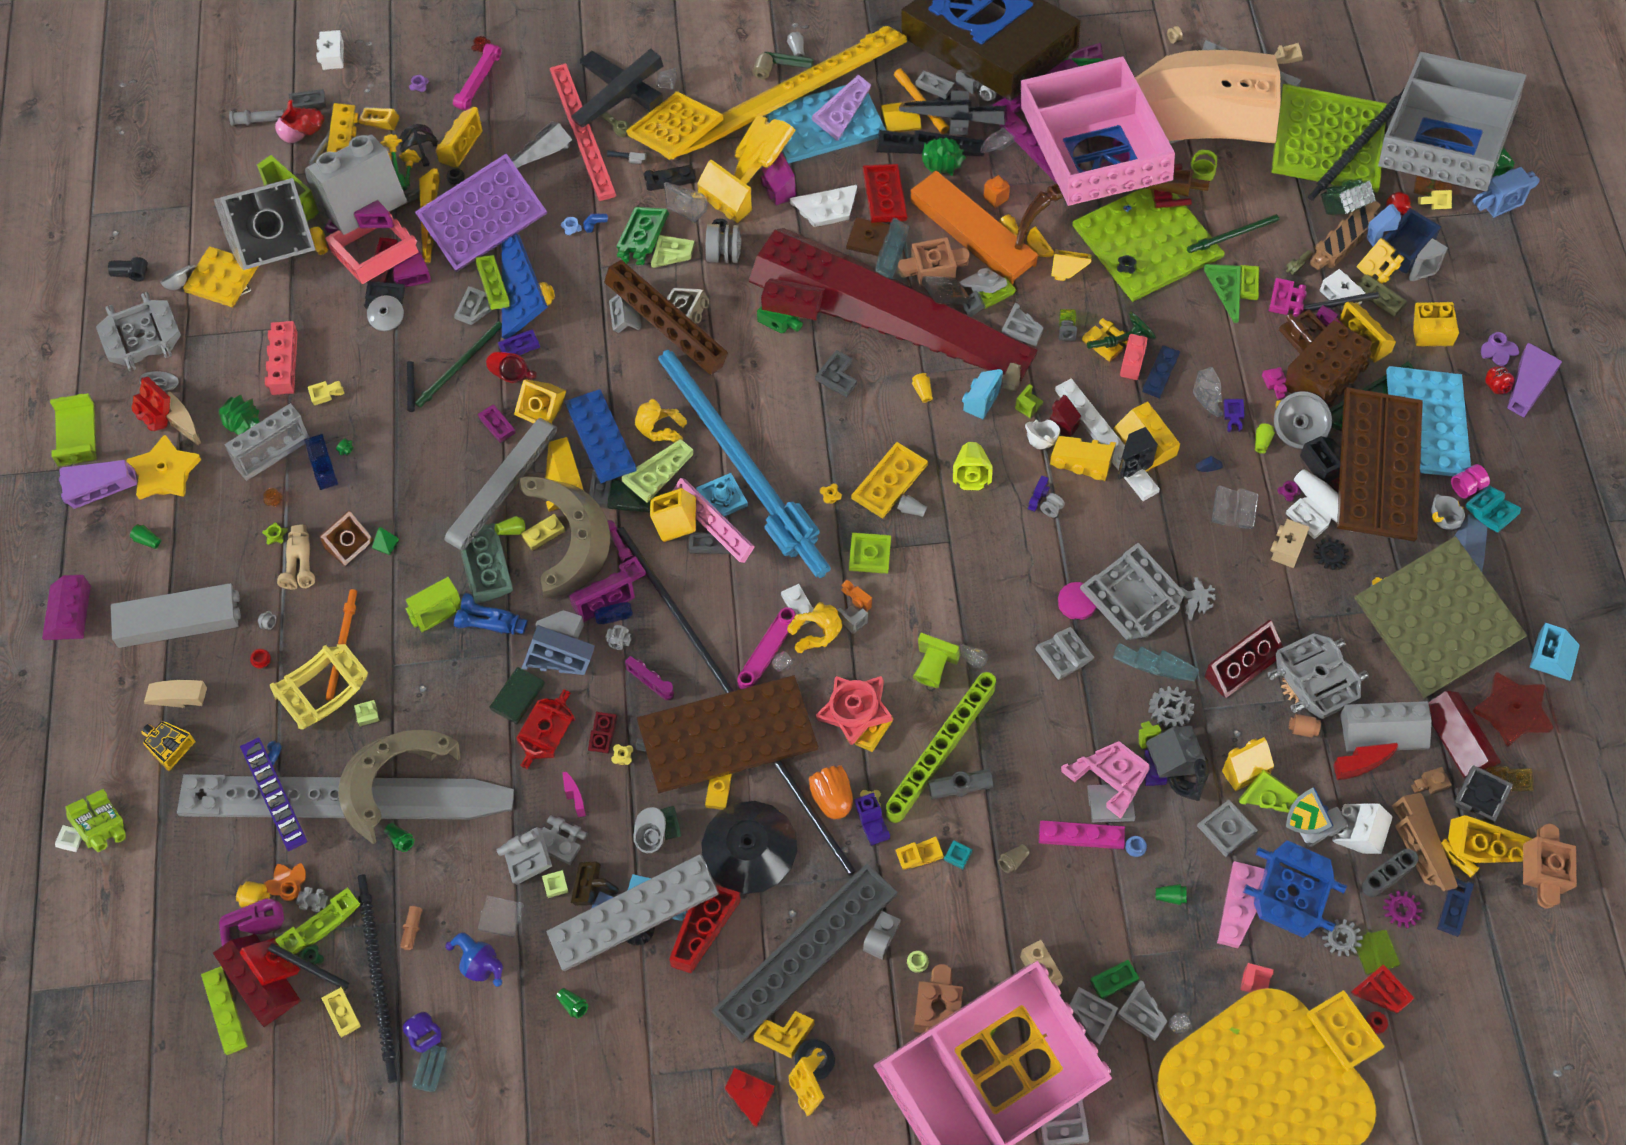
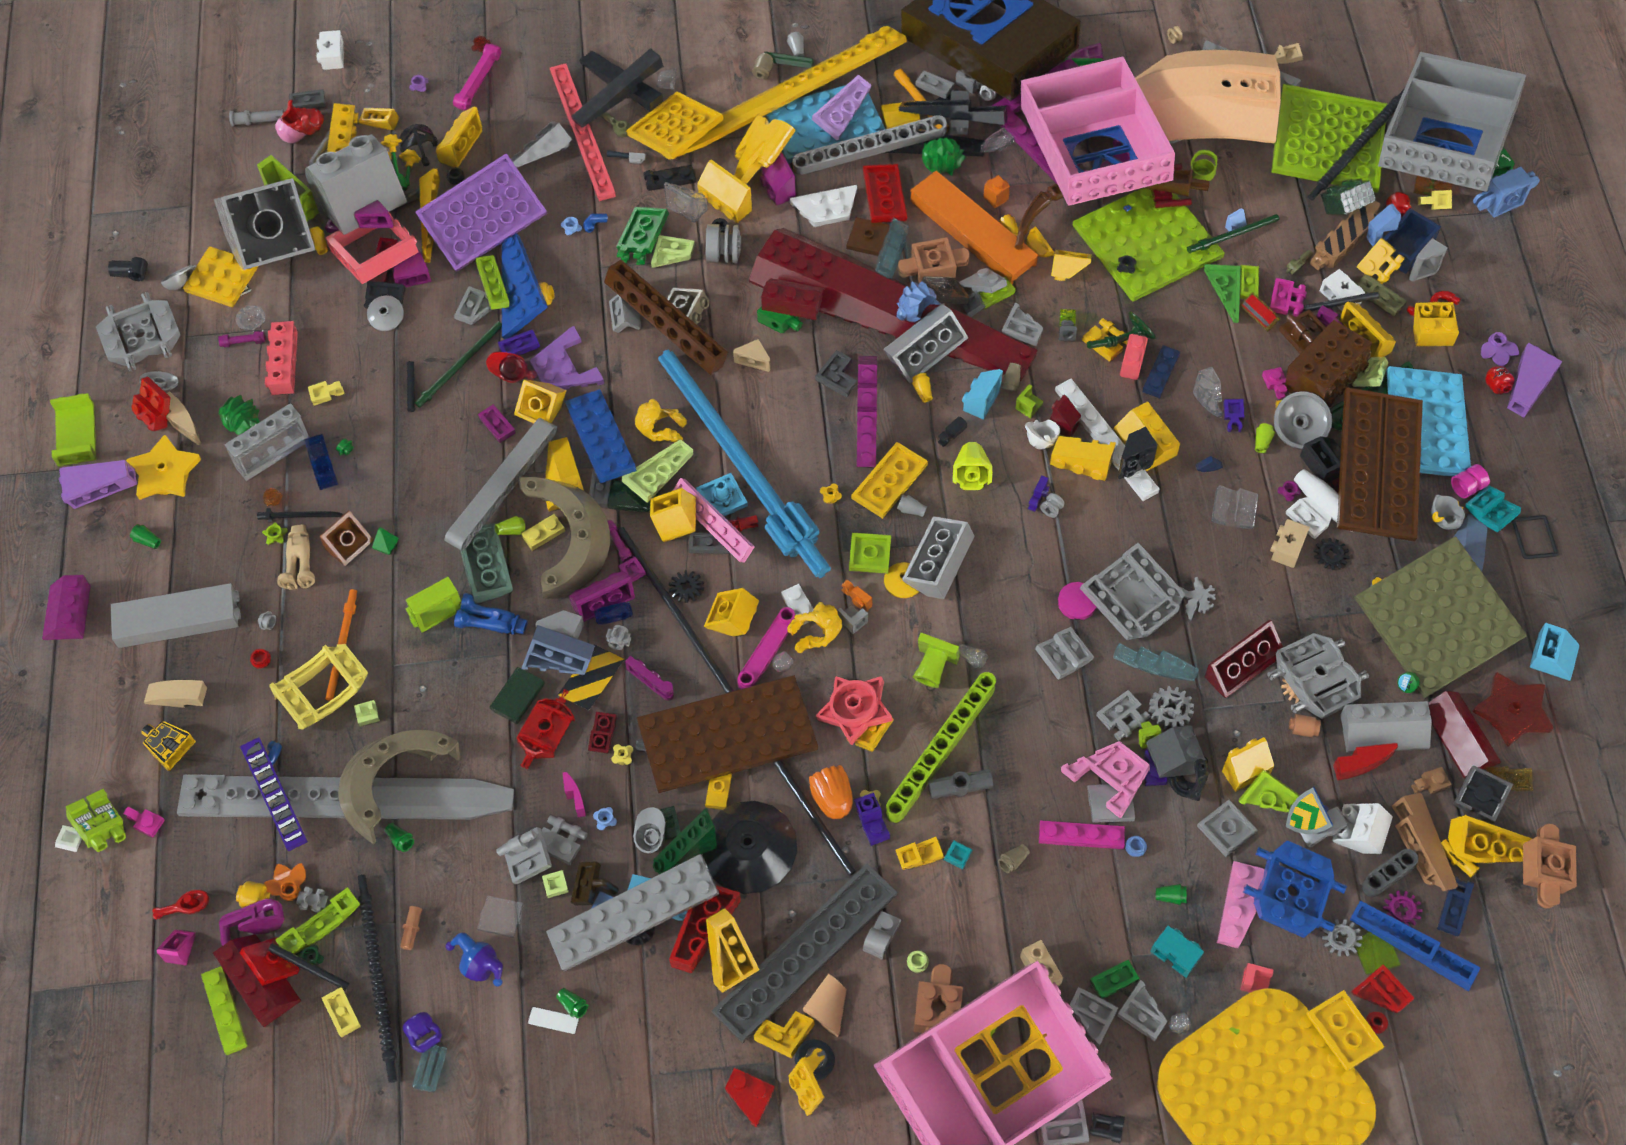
(146, 823): none -> dark pink plate
(177, 947): none -> dark pink slope
(188, 903): none -> red piece
(226, 341): none -> magenta bar
(243, 315): none -> clear gear
(269, 515): none -> black sword
(553, 1020): none -> white sticker
(556, 368): none -> medium lavender wing
(587, 688): none -> sticker
(604, 812): none -> light blue plate
(689, 592): none -> black gear
(691, 842): none -> dark green slope
(728, 951): none -> yellow wedge
(732, 612): none -> yellow slope
(744, 523): none -> red axle
(753, 356): none -> tan slope
(828, 1004): none -> light nougat slope
(867, 411): none -> magenta arch
(875, 138): none -> light grey beam
(895, 584): none -> yellow dish
(914, 301): none -> medium blue hair
(926, 342): none -> light grey slope
(939, 556): none -> light grey slope
(952, 431): none -> black bar
(1116, 1127): none -> black piece
(1119, 710): none -> light grey plate
(1178, 950): none -> teal brick
(1236, 220): none -> light blue slope
(1260, 311): none -> slope
(1373, 374): none -> yellowish green wing
(1408, 682): none -> tile
(1416, 945): none -> blue slope
(1449, 296): none -> red animal
(1549, 533): none -> black piece

